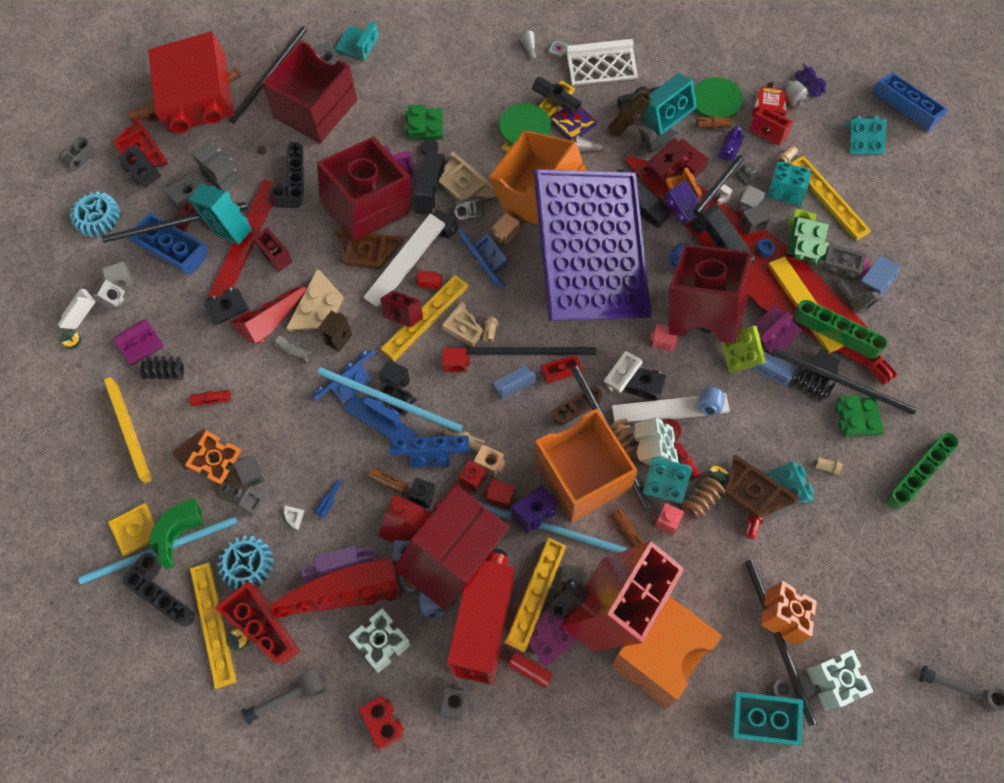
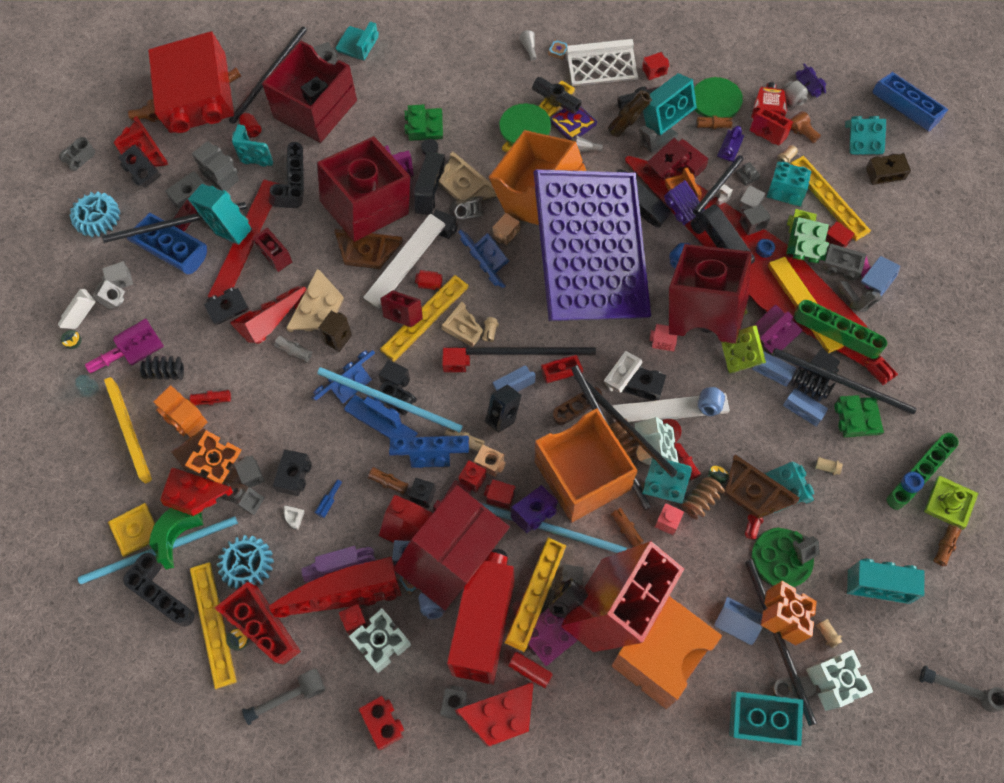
(86, 385): none -> clear light blue bush
(103, 360): none -> dark pink axle
(179, 412): none -> orange brick
(191, 492): none -> red wing
(250, 151): none -> teal bracket
(251, 125): none -> red brick
(289, 462): none -> black brick
(313, 89): none -> black brick
(353, 618): none -> red brick
(500, 715): none -> red wing
(503, 408): none -> black brick
(633, 432): none -> black piece
(655, 65): none -> red brick
(739, 621): none -> medium blue panel
(777, 559): none -> green tile
(802, 124): none -> dark orange pin
(805, 407): none -> medium blue panel
(807, 549): none -> dark grey tile
(829, 633): none -> tan pin
(839, 235): none -> red brick
(886, 581): none -> teal brick
(888, 169): none -> dark brown brick
(912, 482): none -> blue tile
(947, 545): none -> dark orange pin
(954, 499): none -> lime plate

